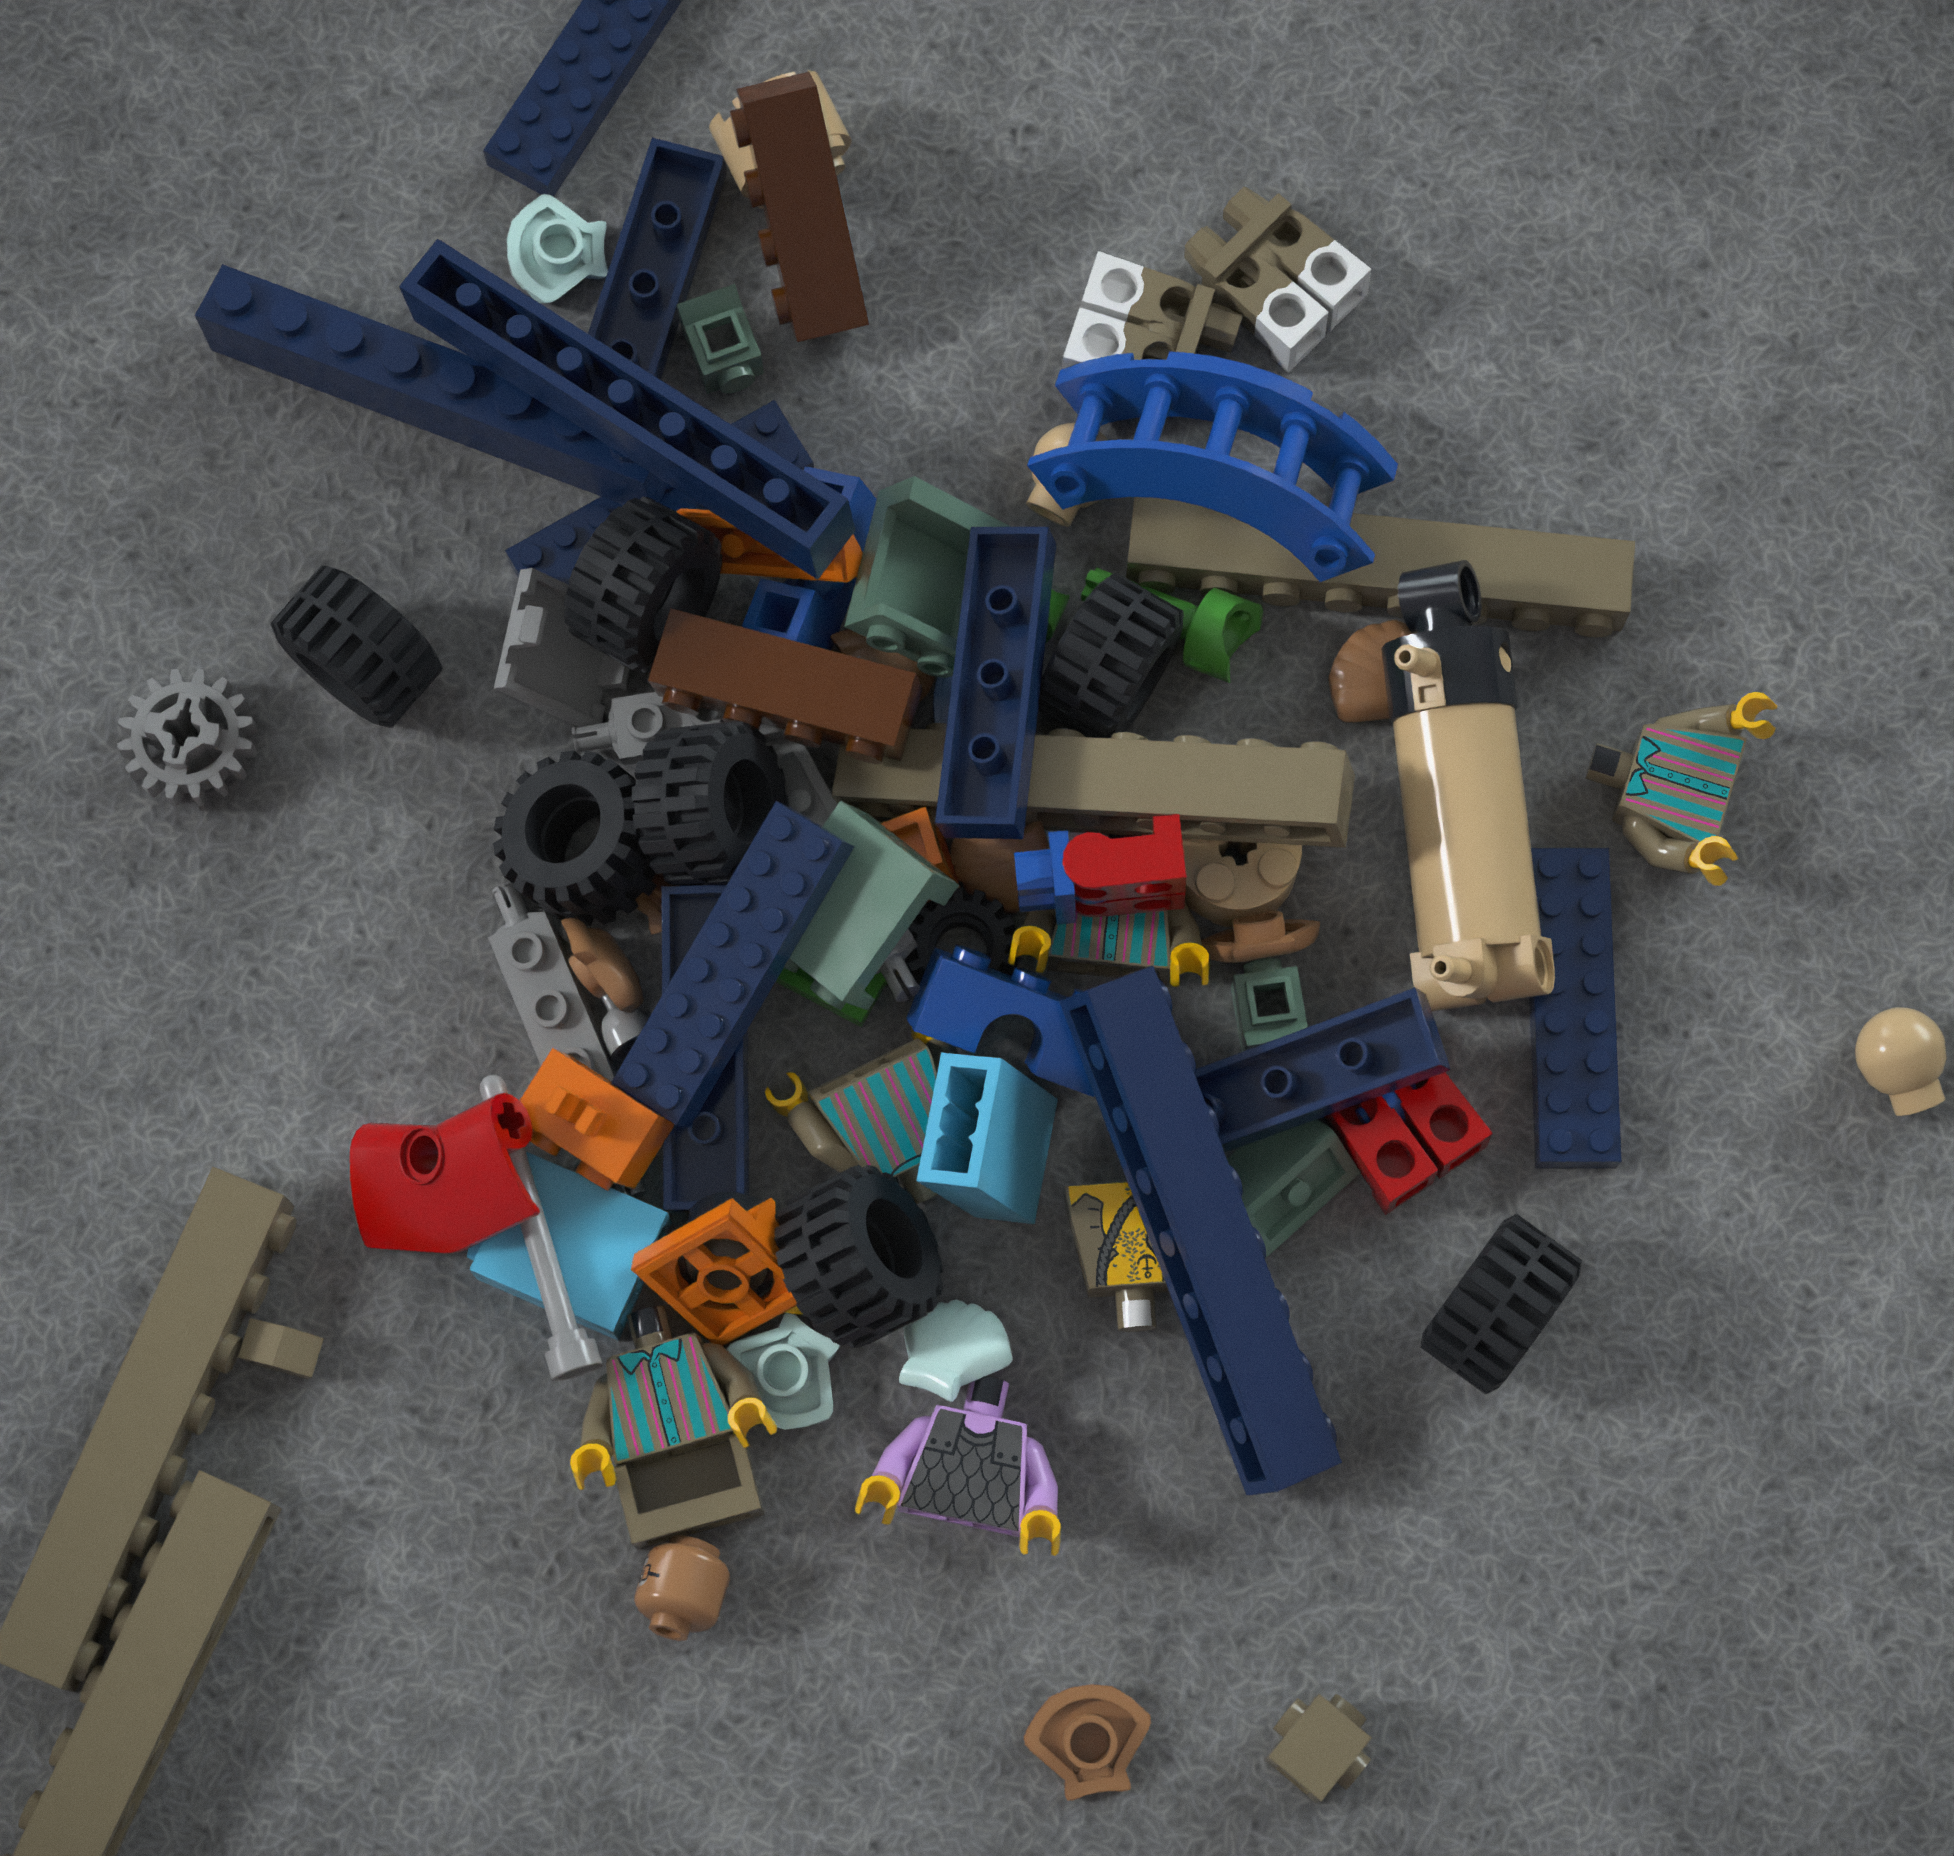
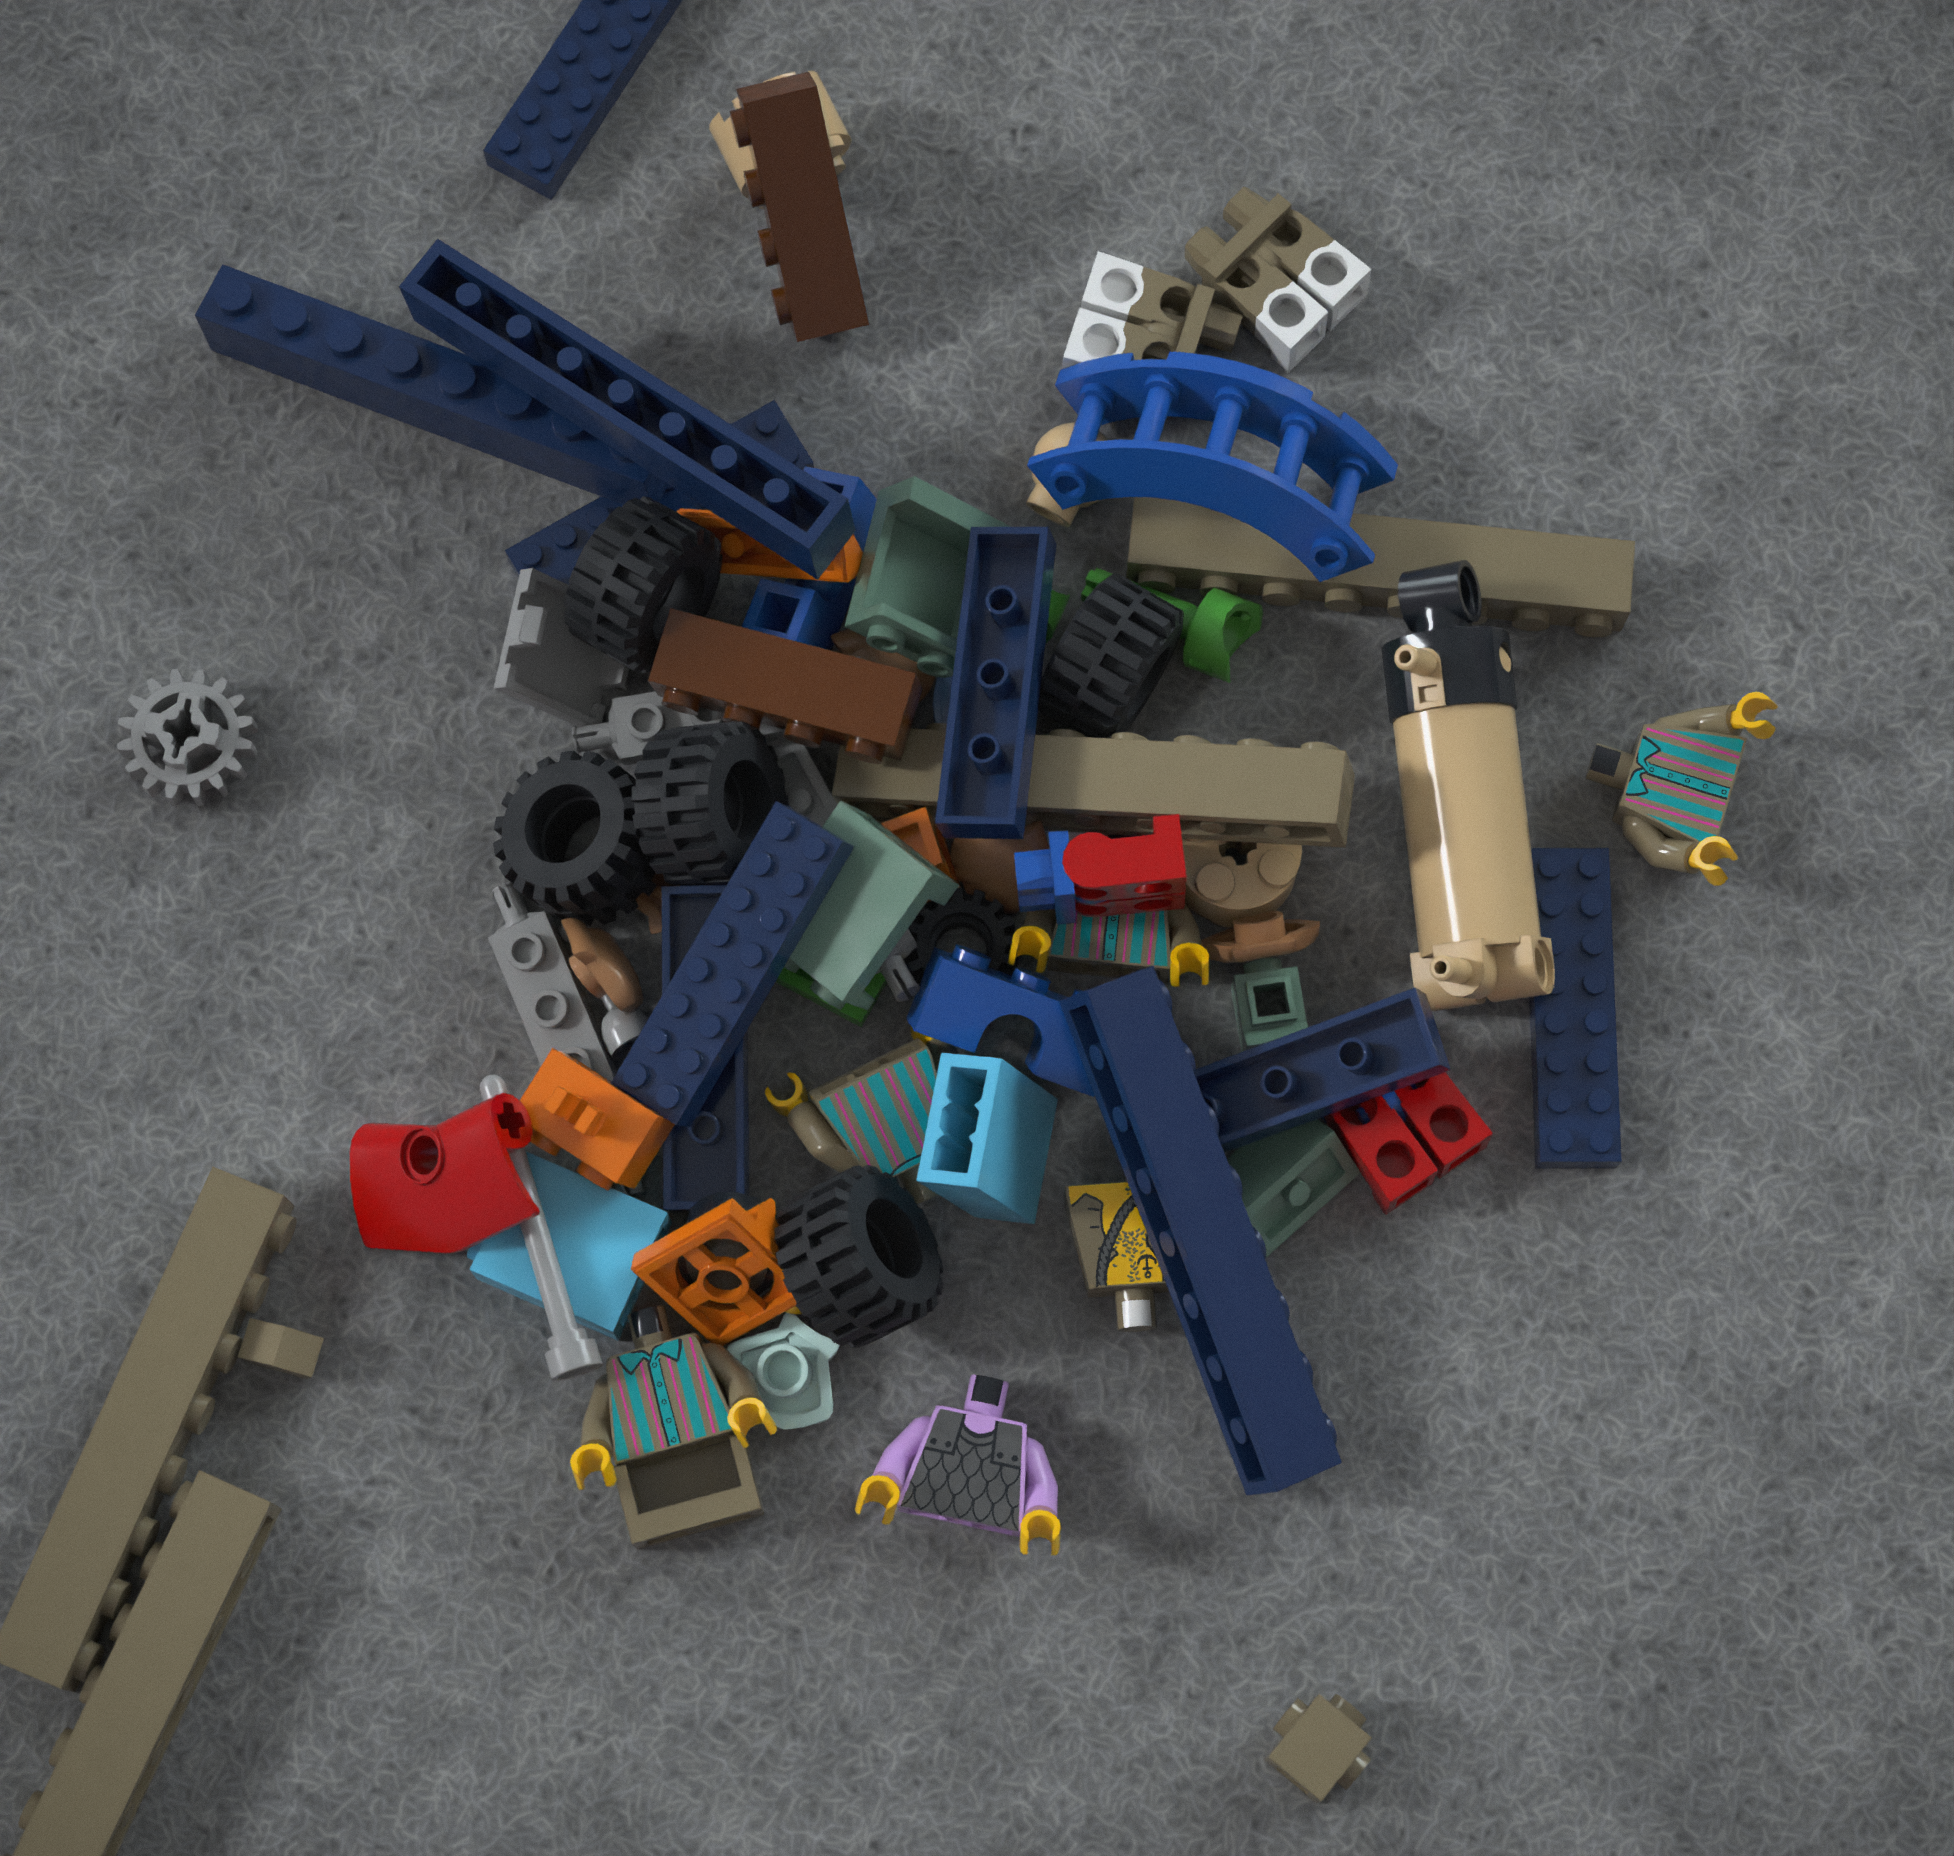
(356, 646): black tyre -> none
(554, 249): light aqua animal -> none
(658, 252): dark blue piece -> none
(682, 1587): medium nougat head -> none
(731, 367): sand green window -> none
(954, 1348): light aqua animal -> none
(1088, 1737): medium nougat animal -> none
(1358, 673): medium nougat animal -> none
(1501, 1304): black tyre -> none
(1903, 1057): tan piece -> none

